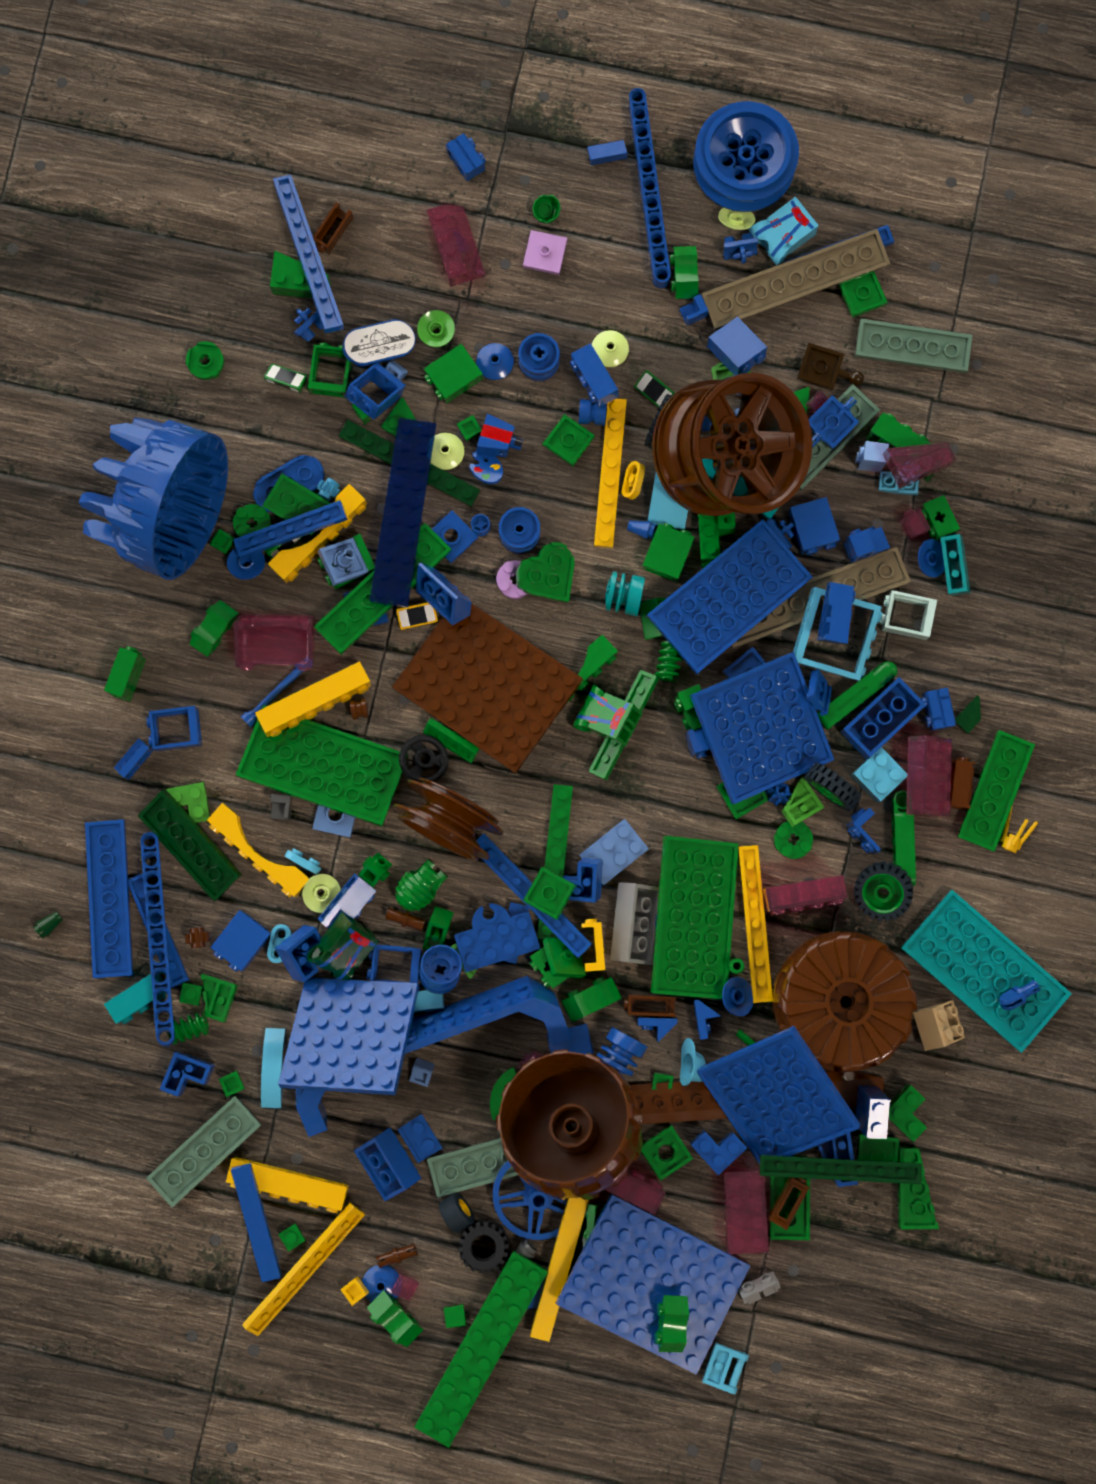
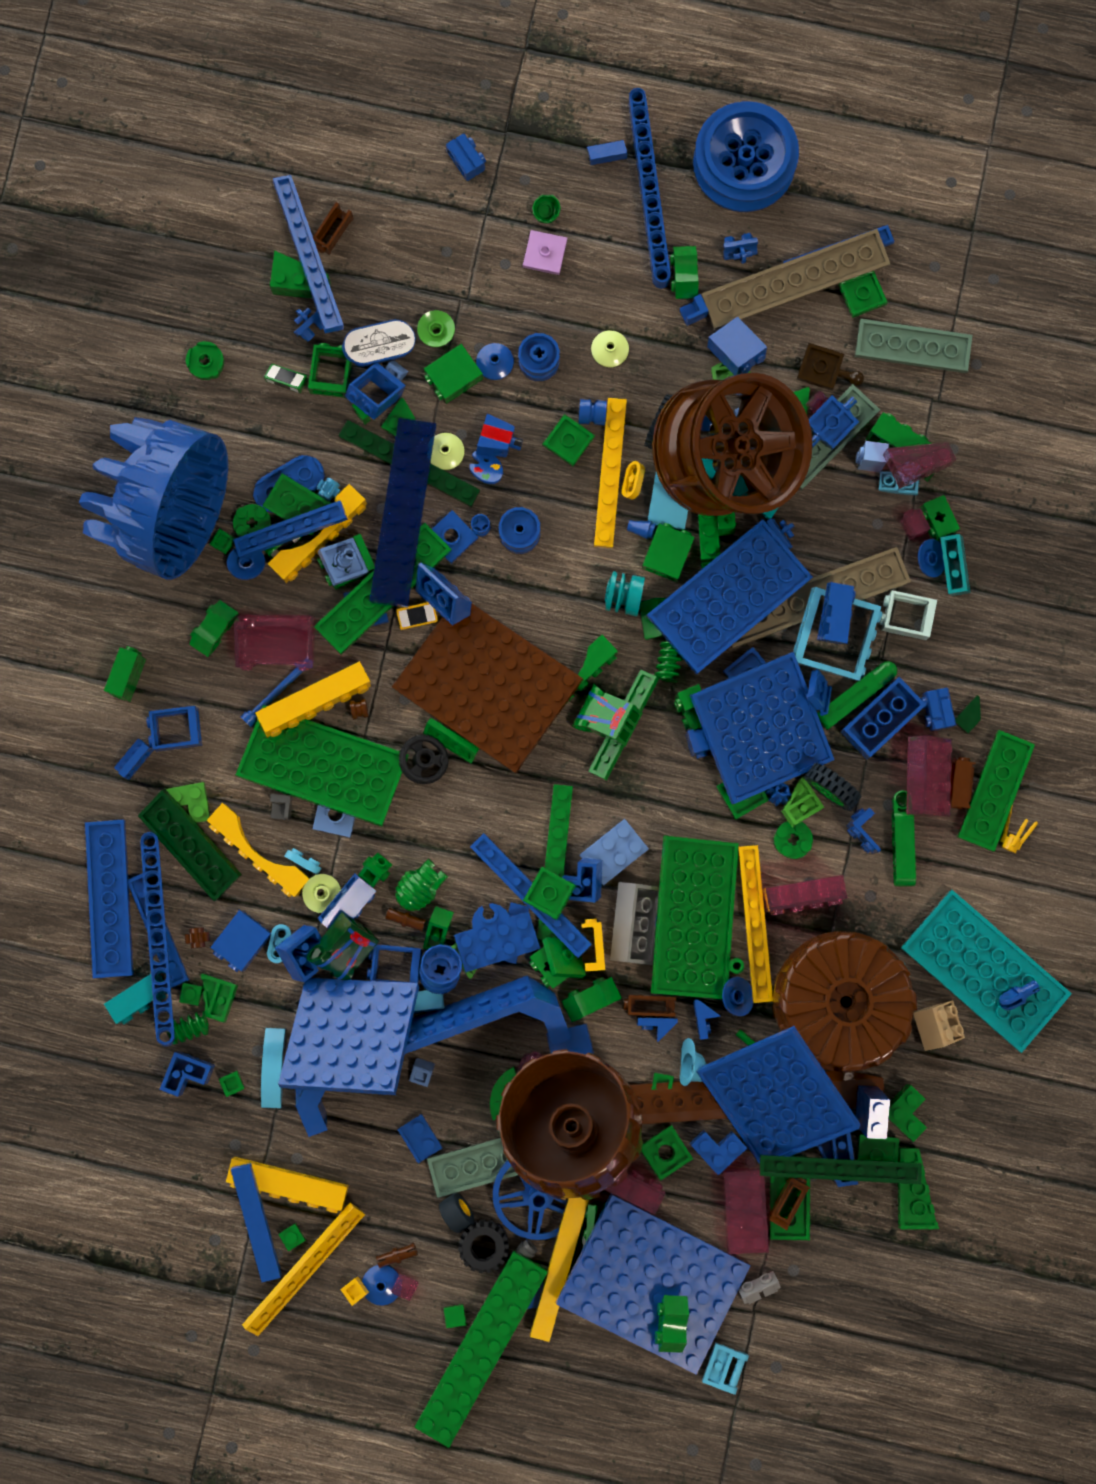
(47, 925): dark green cone -> none
(203, 1151): sand green plate -> none
(387, 1164): blue slope -> none
(394, 1319): green brick -> none
(448, 819): reddish brown wheel -> none
(455, 244): clear pink slope -> none
(469, 428): green plate -> none
(506, 585): lavender plate -> none
(548, 573): green plate -> none
(593, 375): blue wedge -> none
(622, 1051): blue wheel -> none
(652, 388): slope -> none
(736, 220): yellowish green dish -> none
(785, 230): medium azure piece -> none
(814, 526): blue brick -> none
(865, 543): blue brick -> none
(879, 775): medium azure brick -> none
(883, 876): wheel -> none

